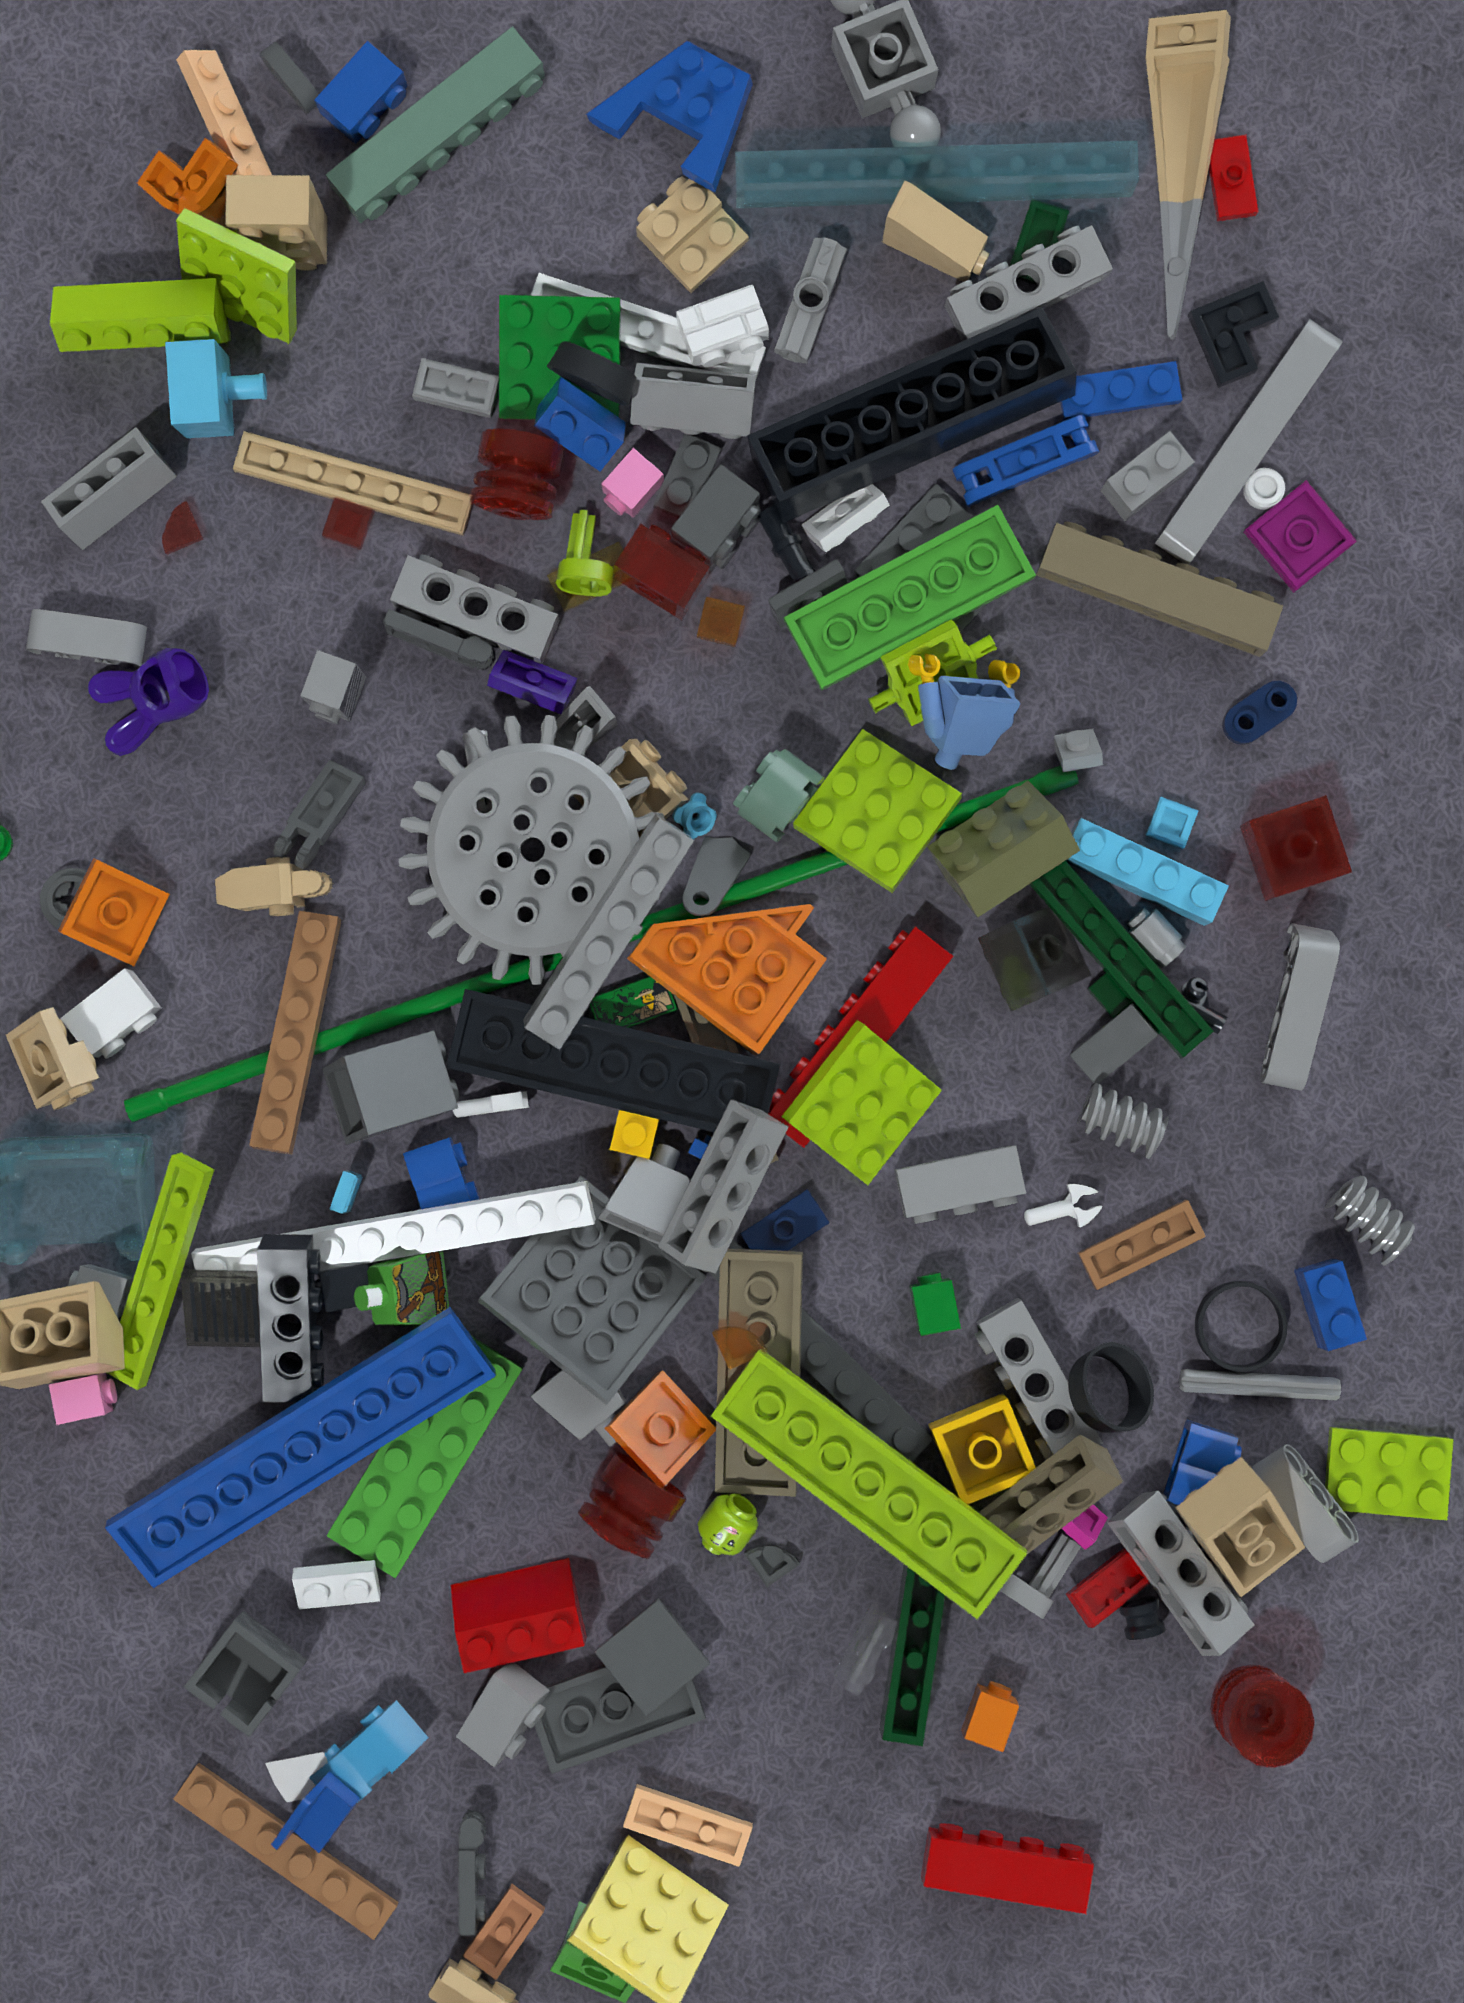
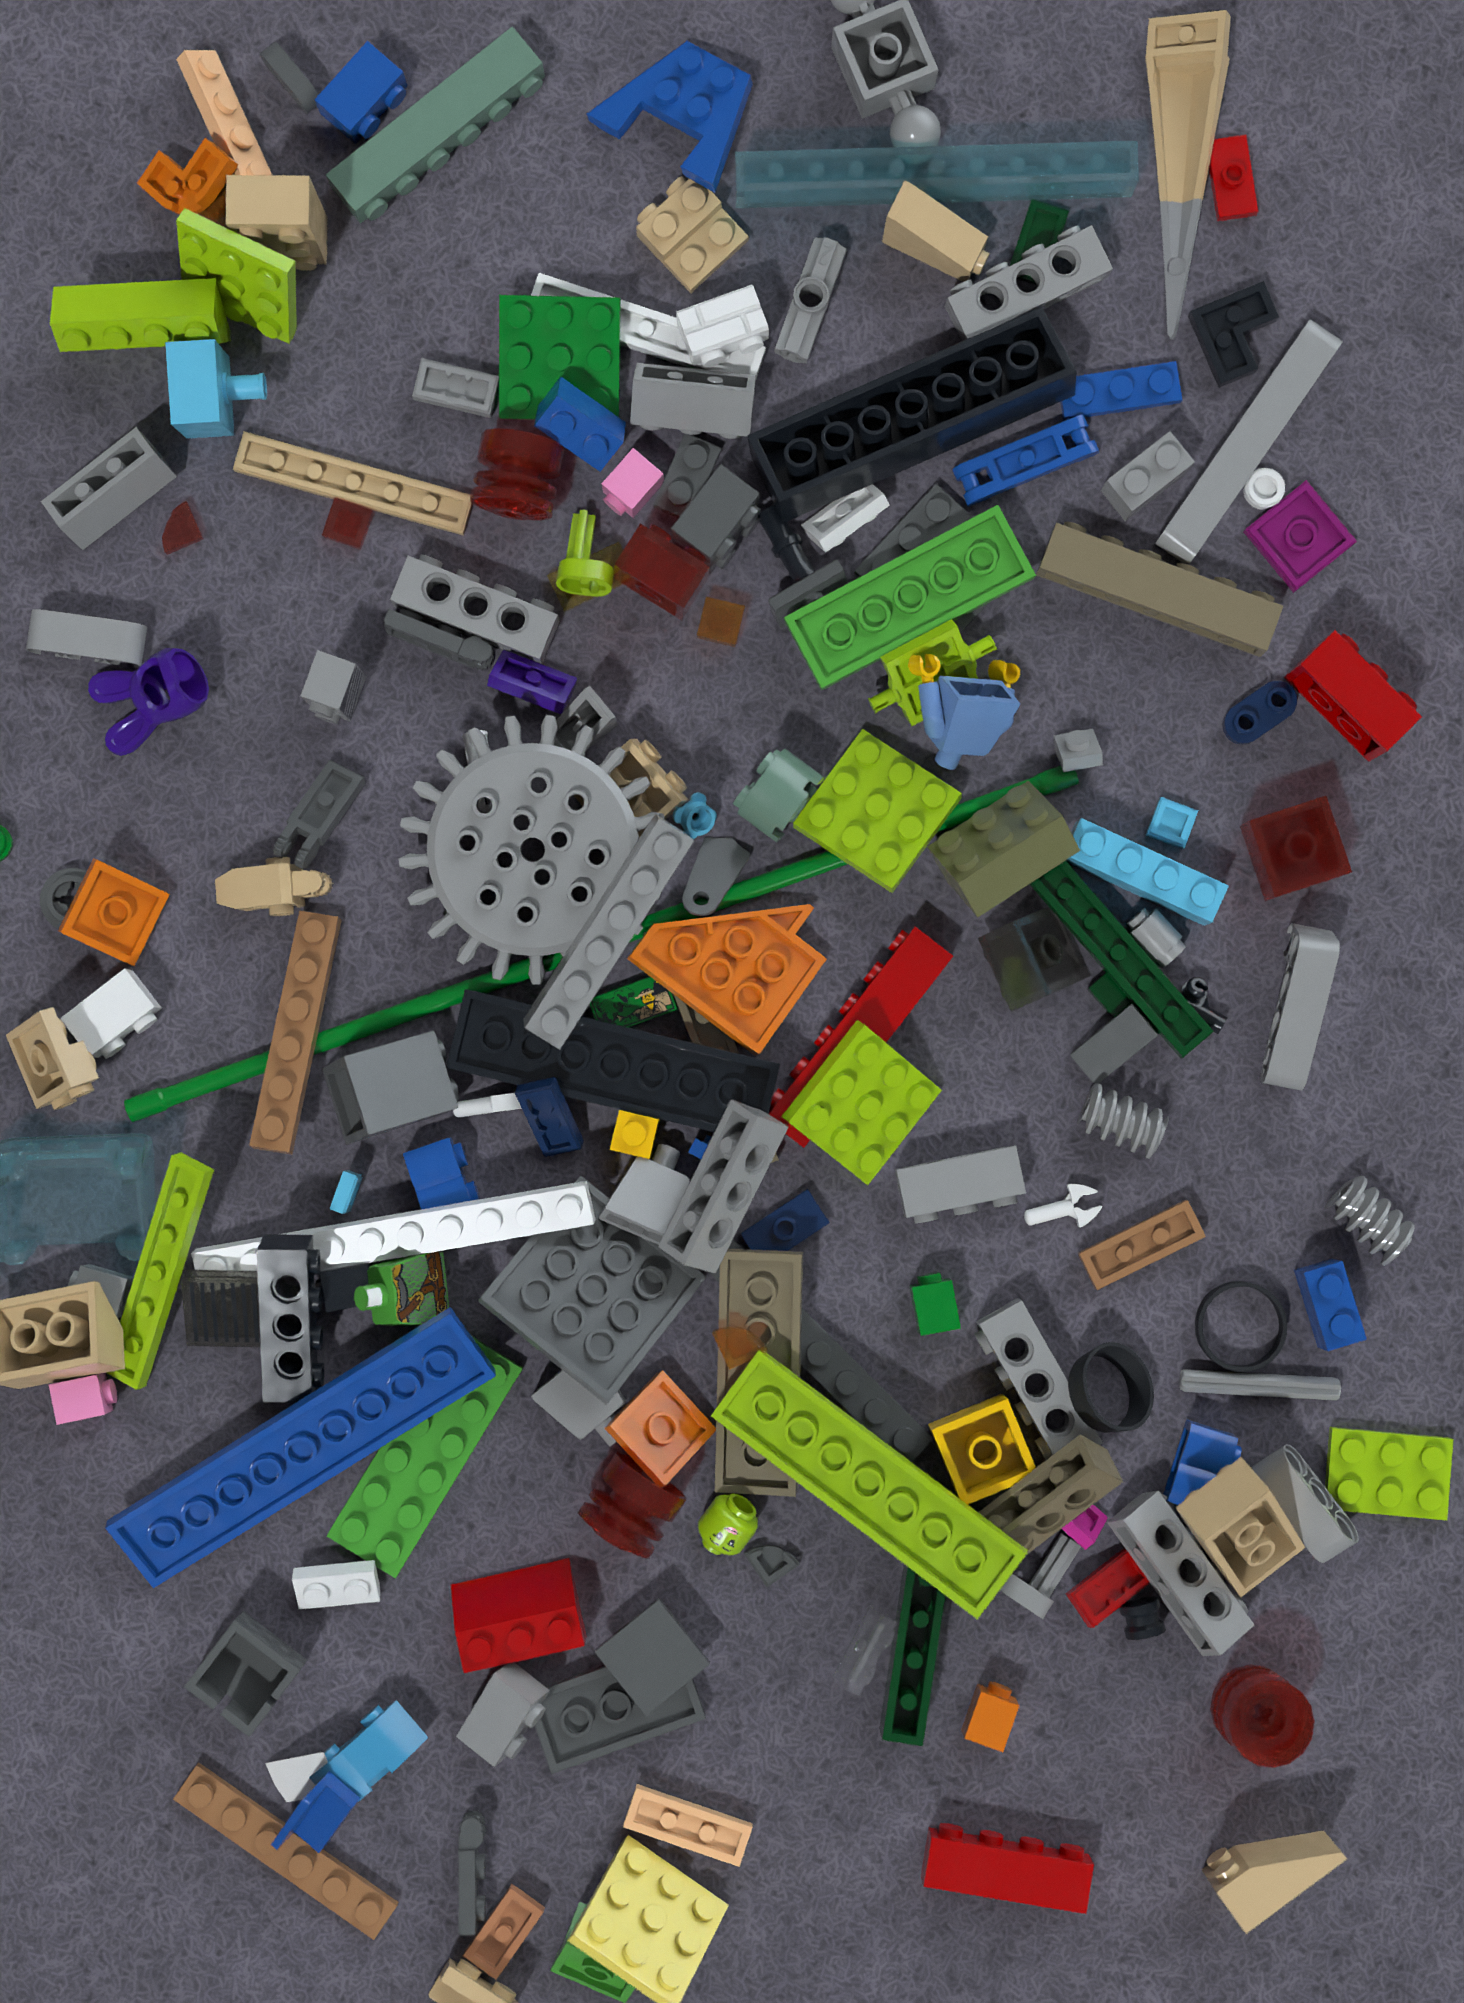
(549, 1117): none -> dark blue plate
(593, 372): black tyre -> none
(1270, 1873): none -> tan slope
(1354, 695): none -> red brick

